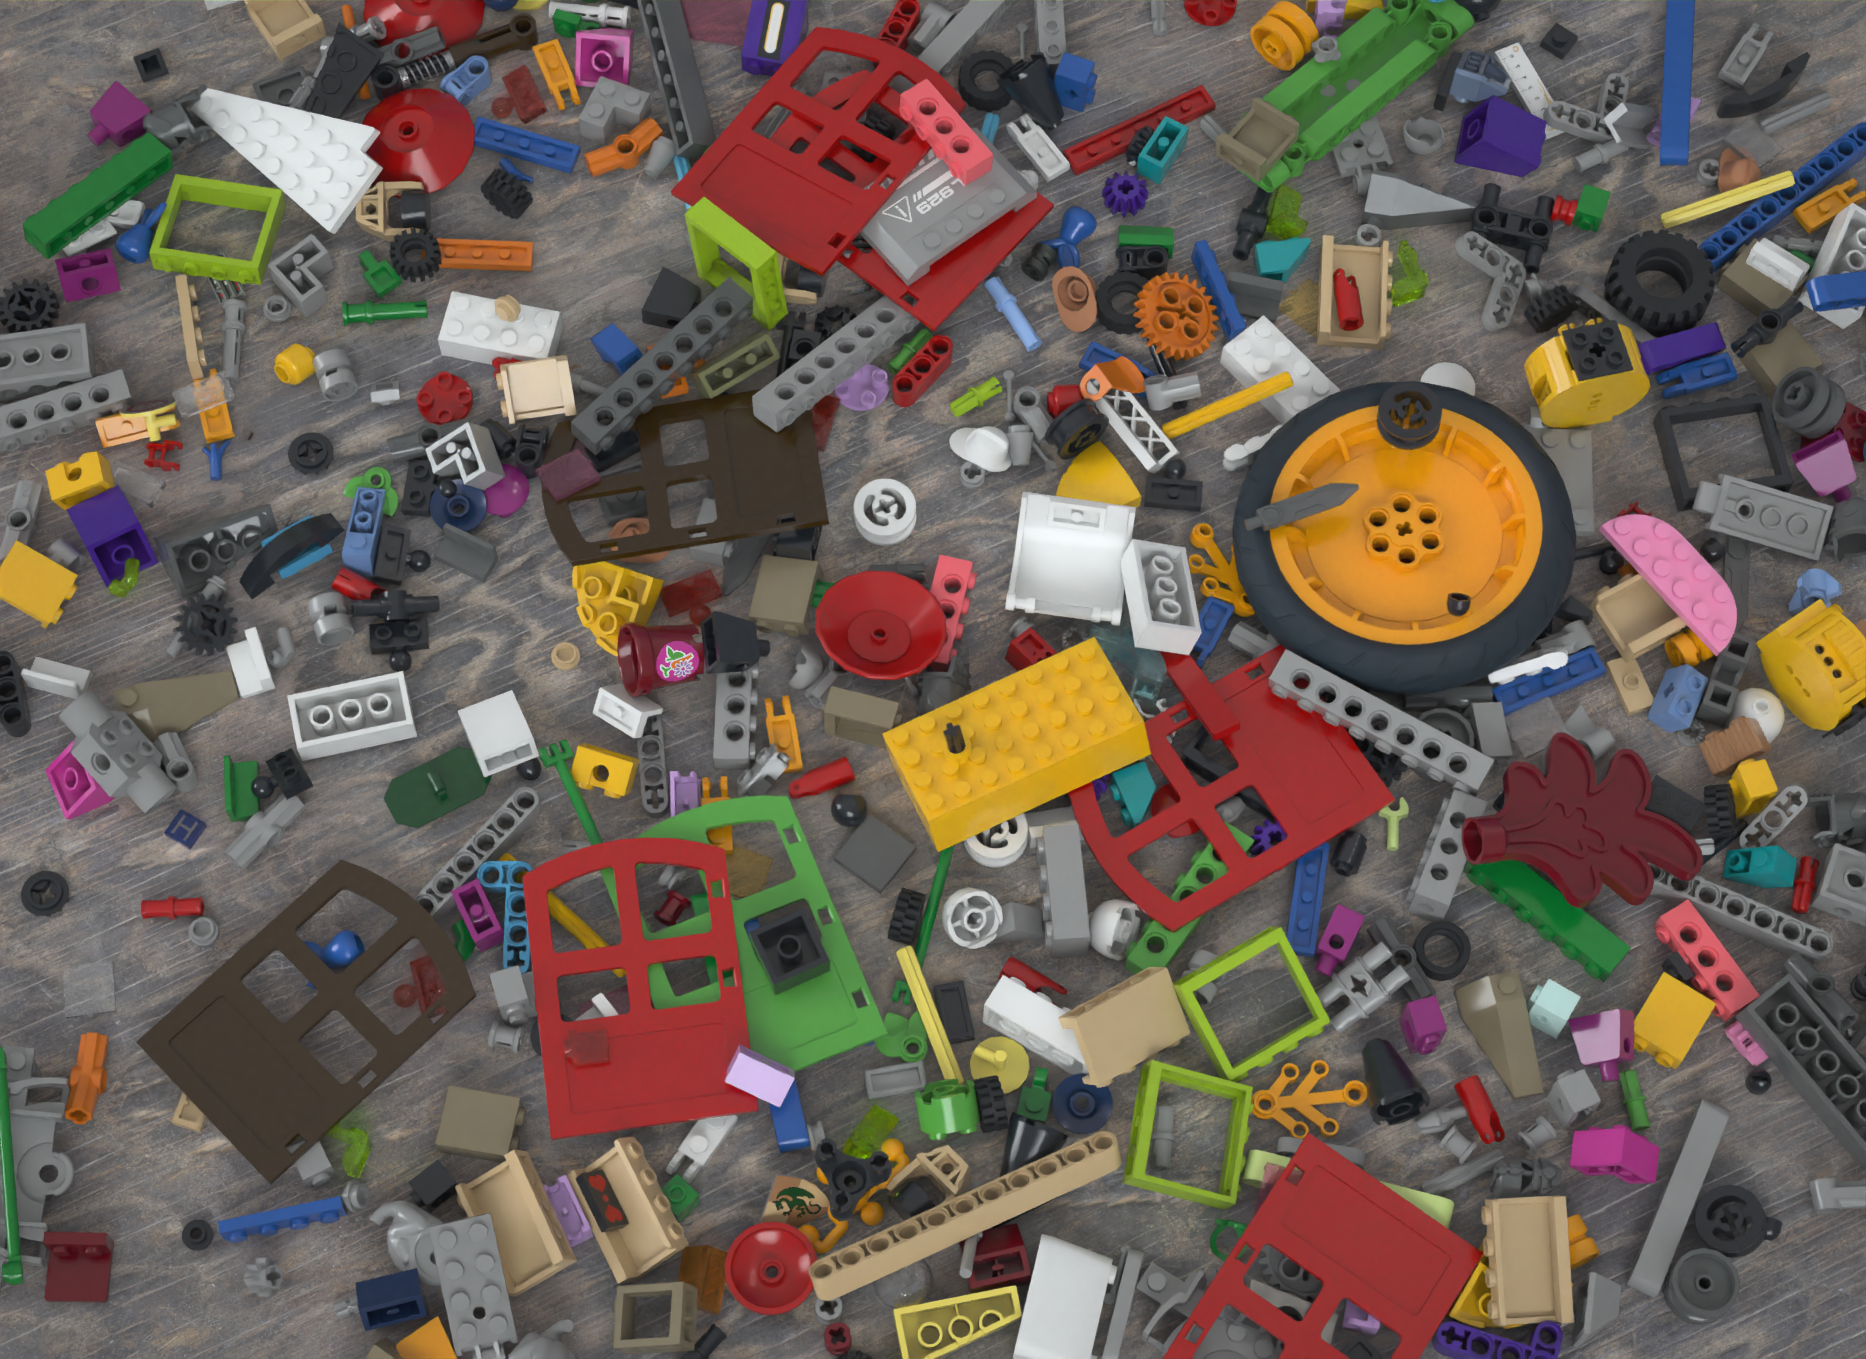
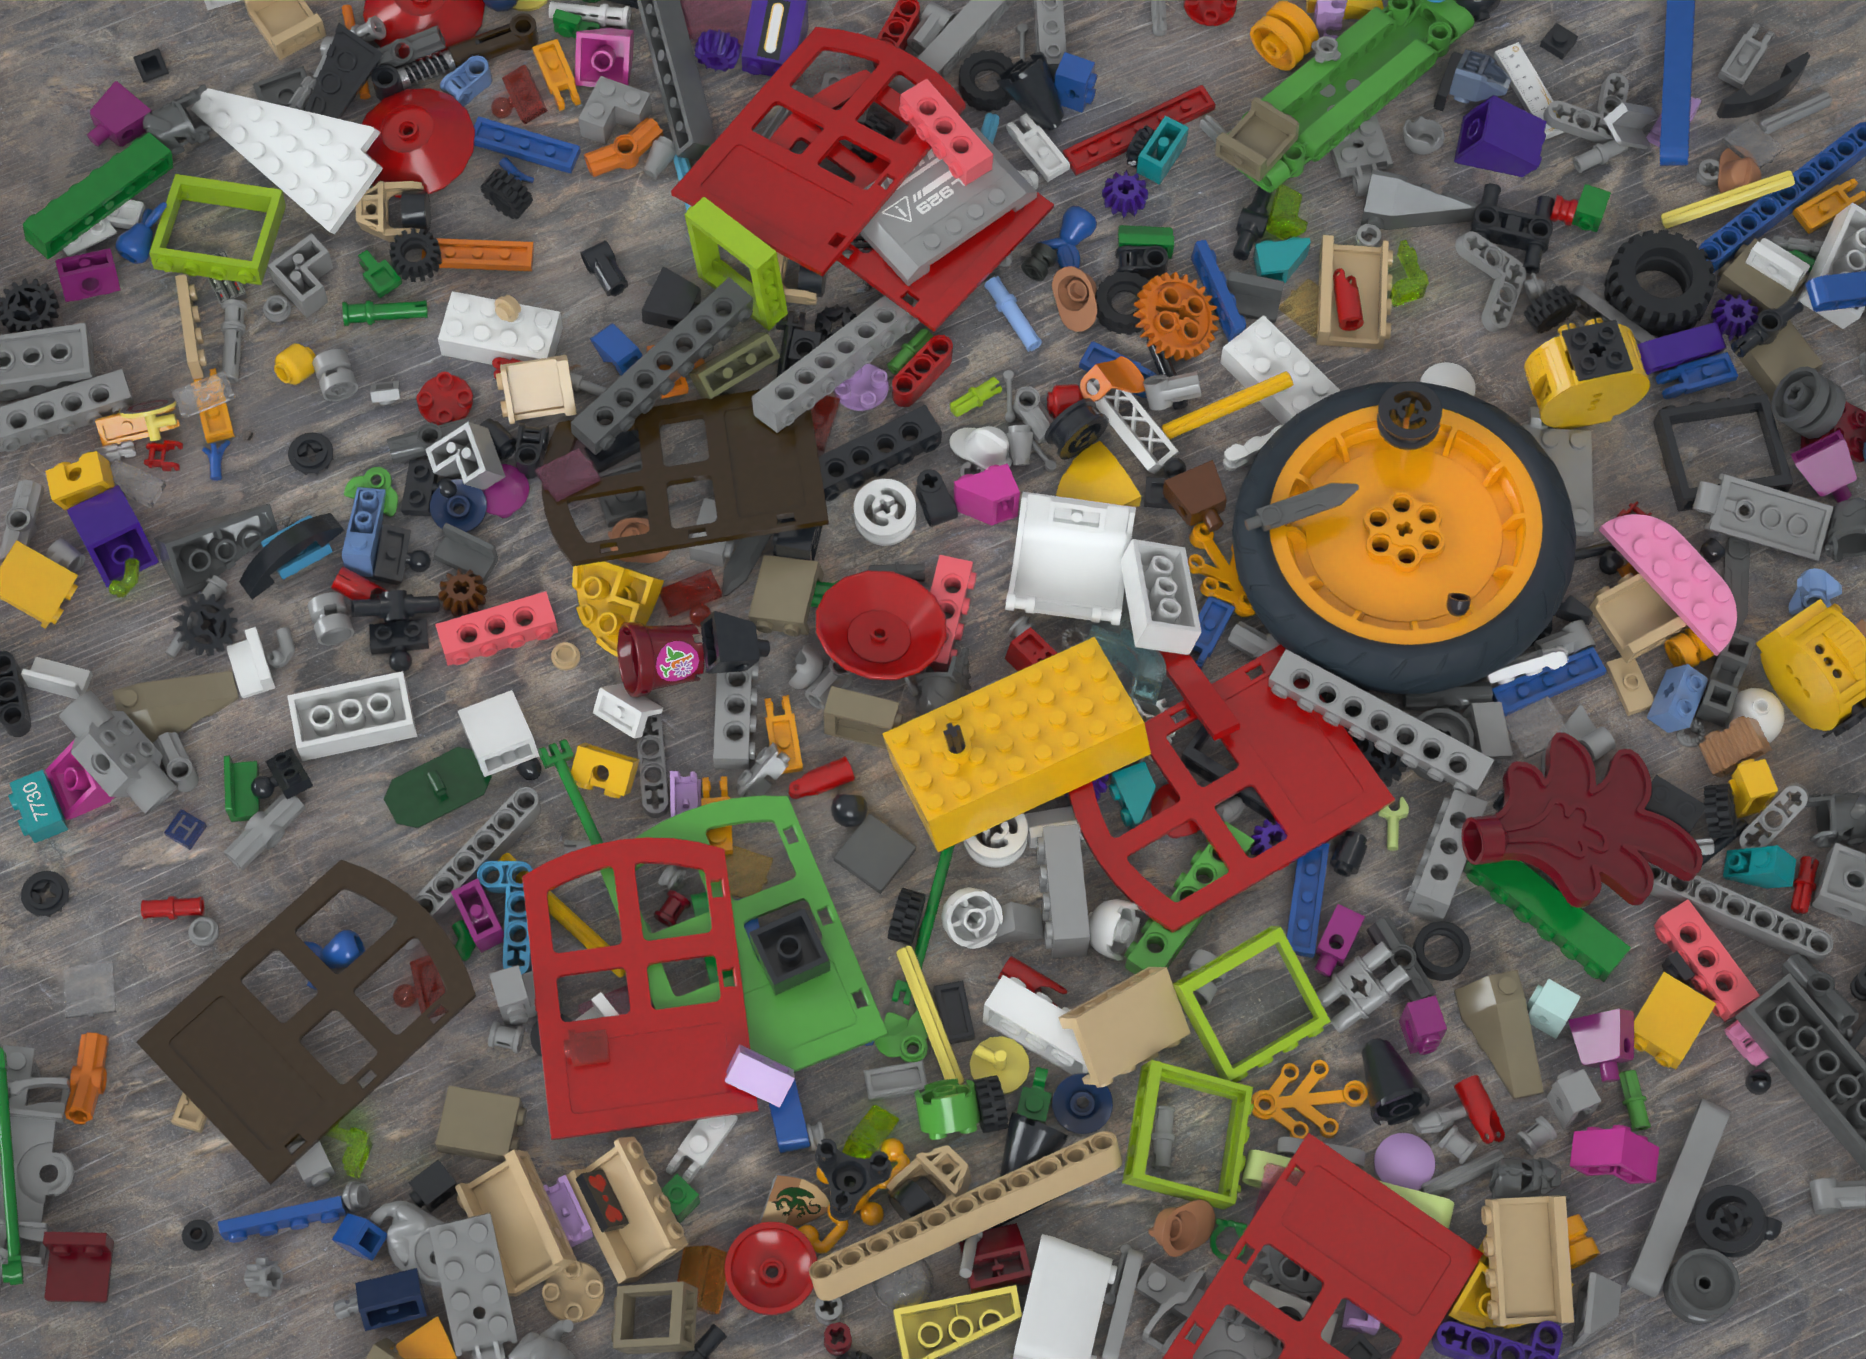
(37, 806): none -> teal brick
(114, 451): none -> light grey axle
(360, 1237): none -> blue brick
(462, 592): none -> reddish brown gear
(505, 616): none -> coral brick
(574, 1292): none -> tan dish
(602, 262): none -> black piece
(717, 50): none -> dark purple gear
(867, 447): none -> black brick
(936, 502): none -> black piece
(988, 495): none -> dark pink slope
(1184, 1227): none -> nougat piece
(1197, 496): none -> reddish brown torso
(1404, 1161): none -> lavender dish
(1734, 315): none -> dark purple gear

